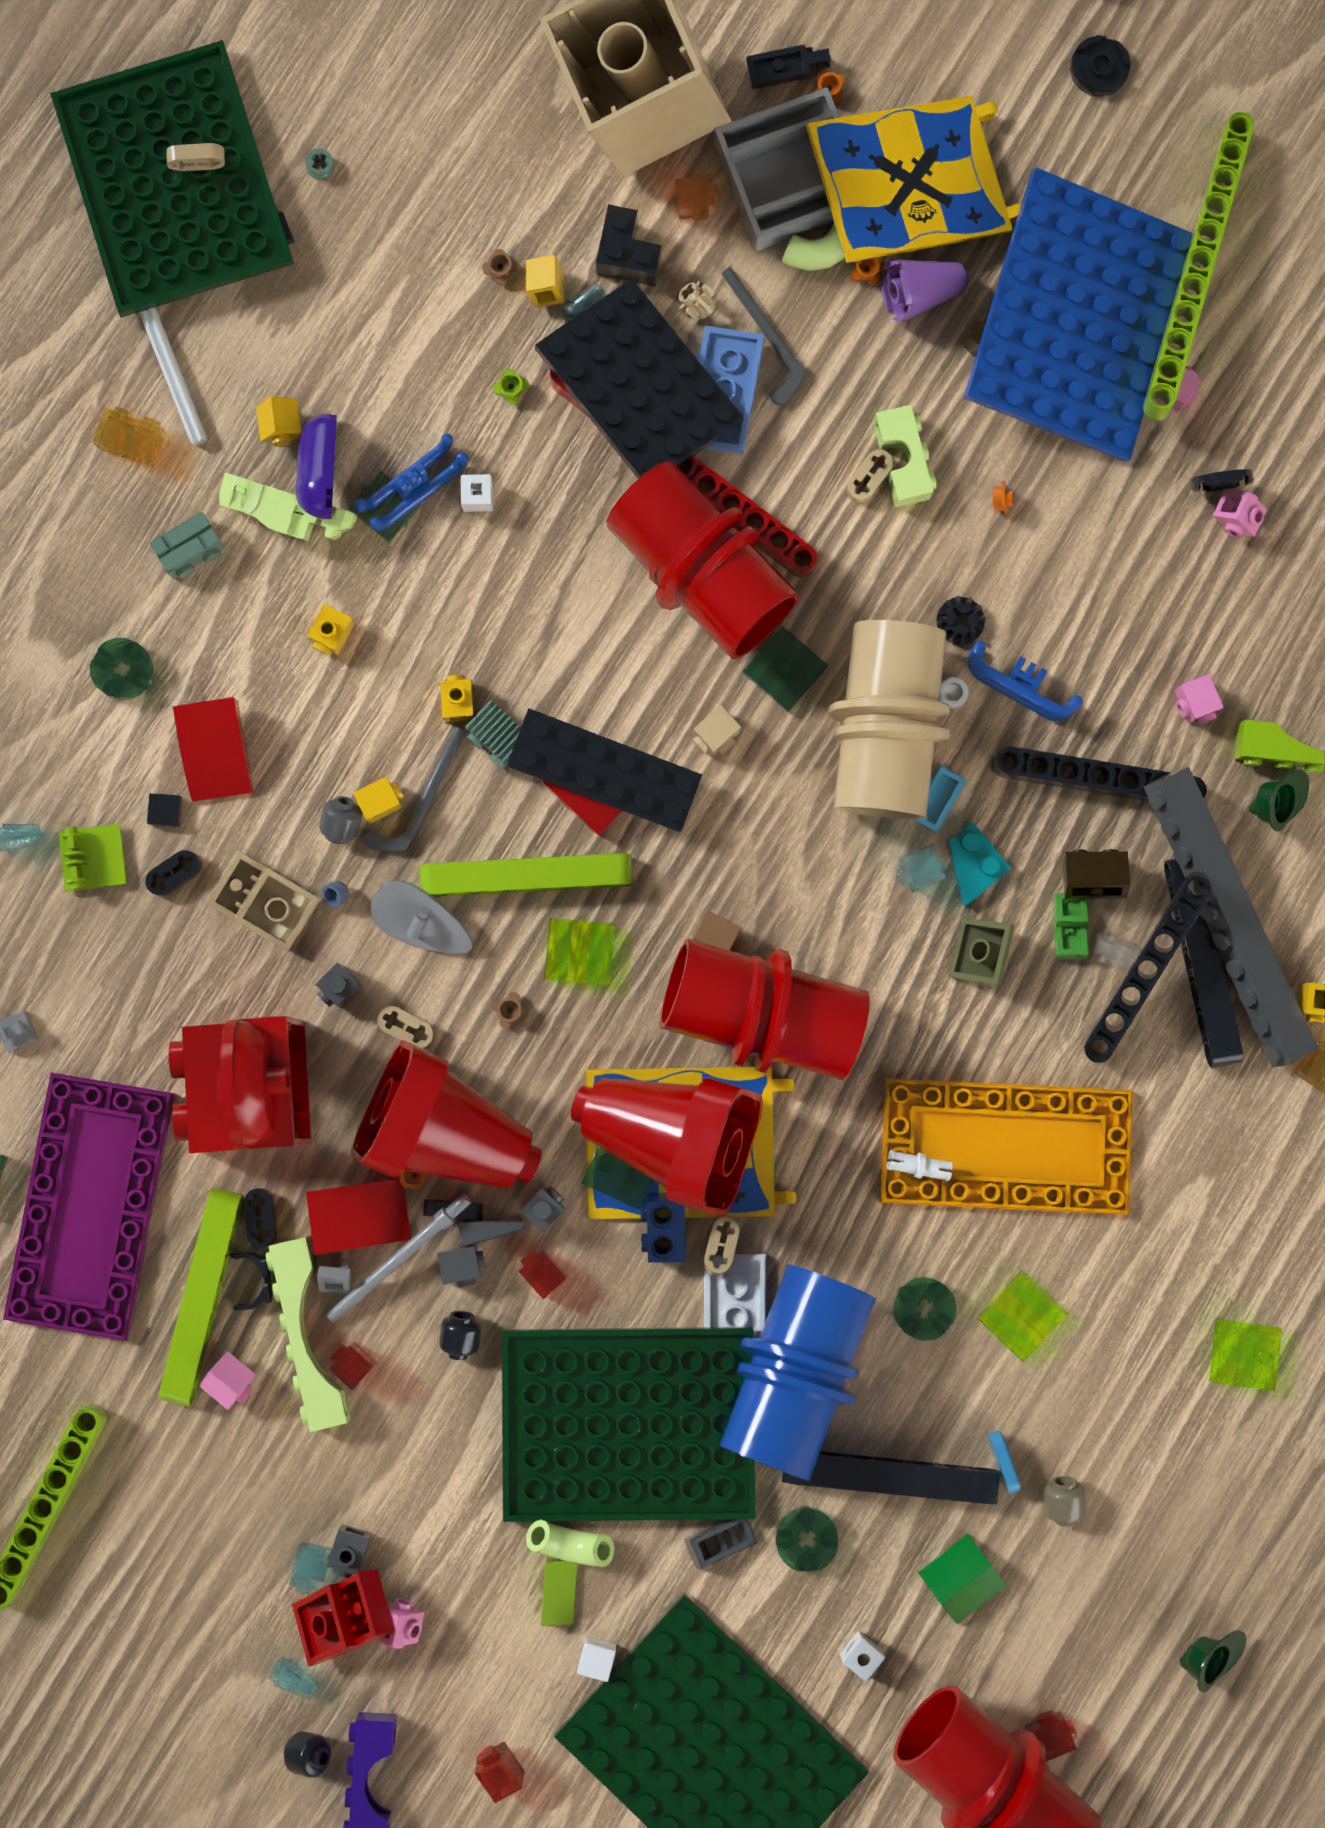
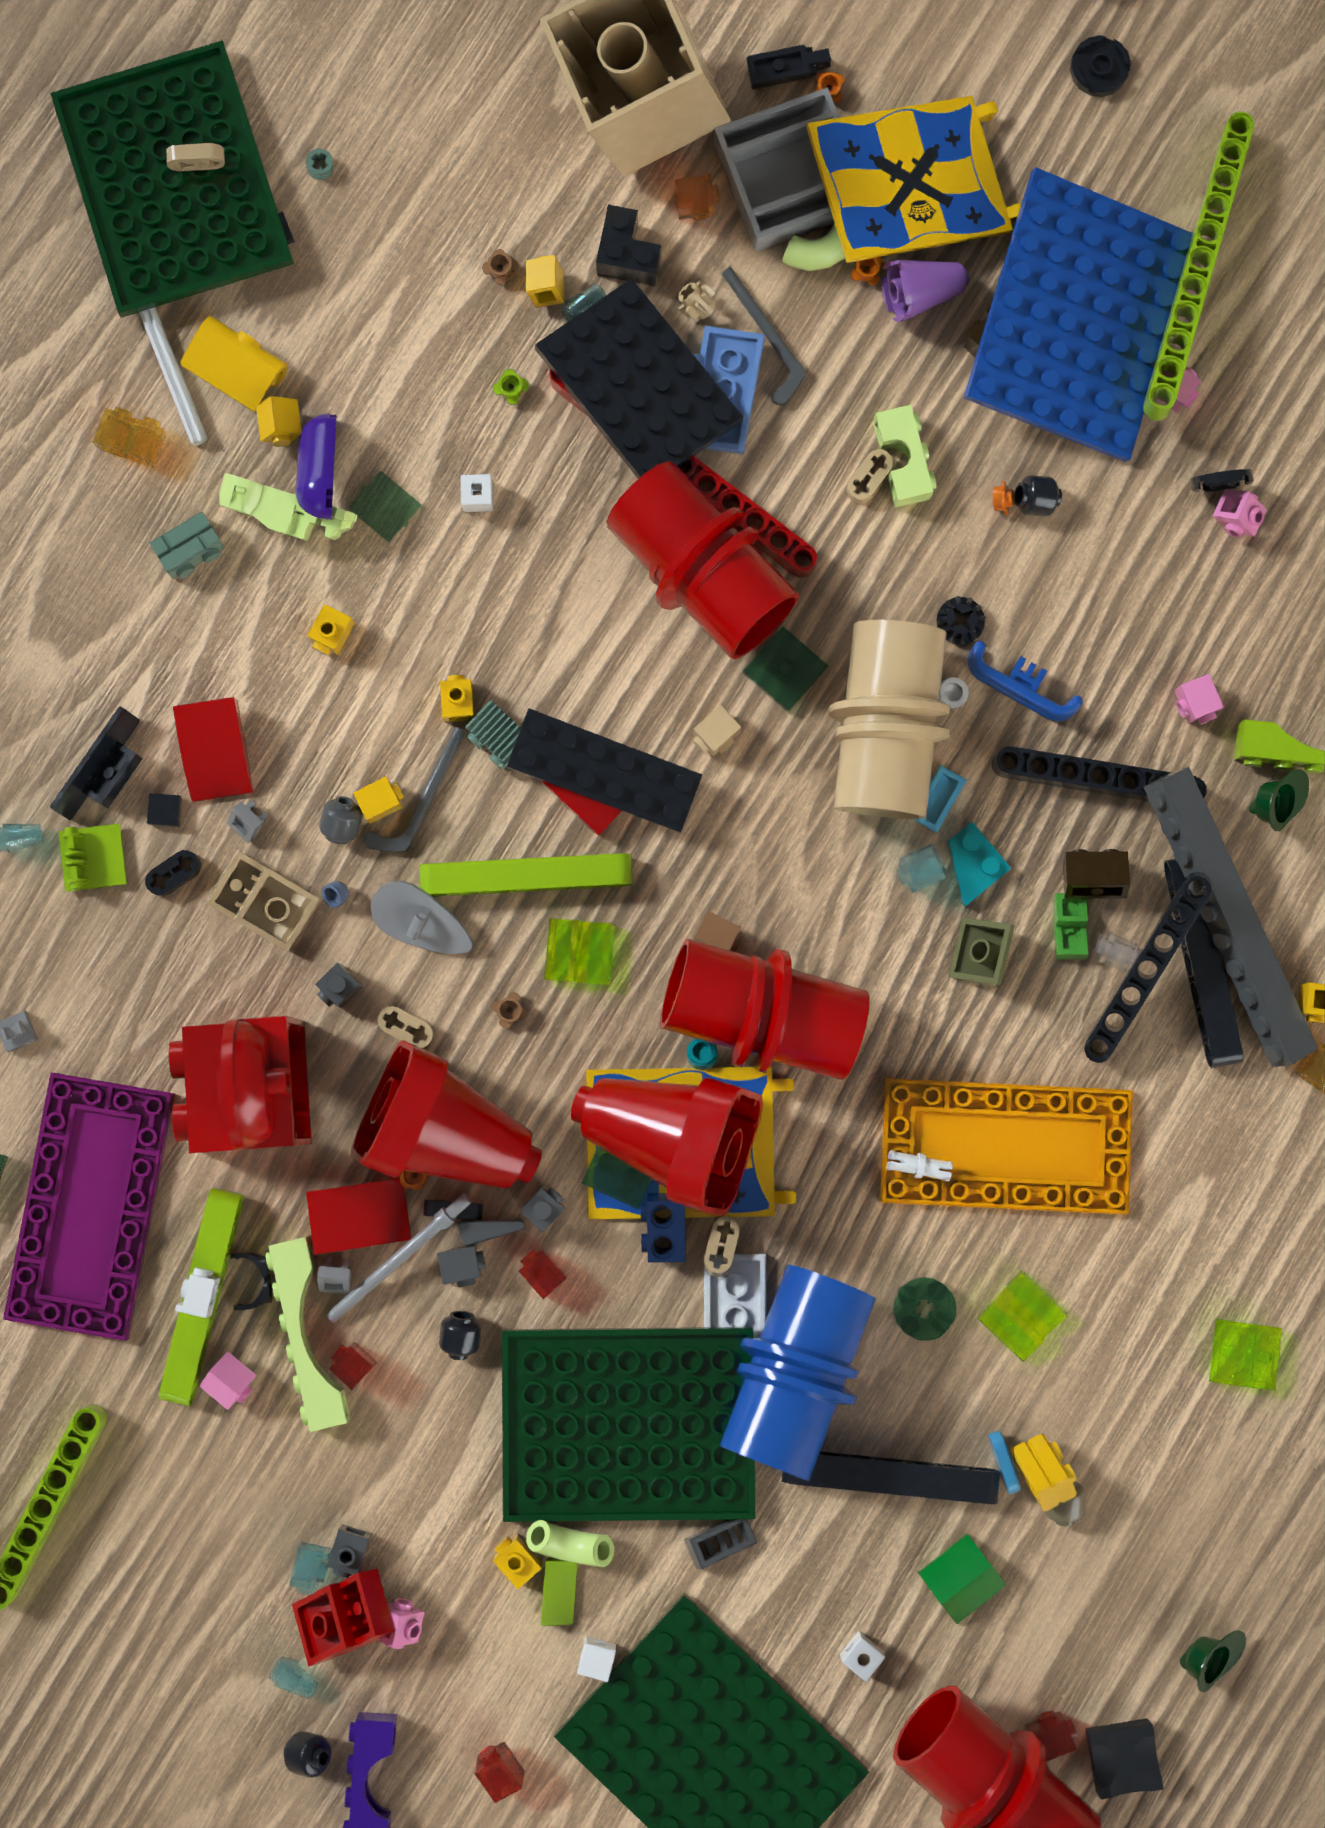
(102, 769): none -> black bracket
(114, 685): clear green plate -> none
(199, 1293): none -> white brick
(233, 363): none -> yellow panel
(245, 822): none -> light grey tile
(252, 1218): black beam -> none
(413, 485): blue piece -> none
(516, 1560): none -> yellow brick
(701, 1054): none -> teal tile
(805, 1520): clear green plate -> none
(1037, 495): none -> black head
(1044, 1472): none -> yellow brick
(1124, 1758): none -> black brick

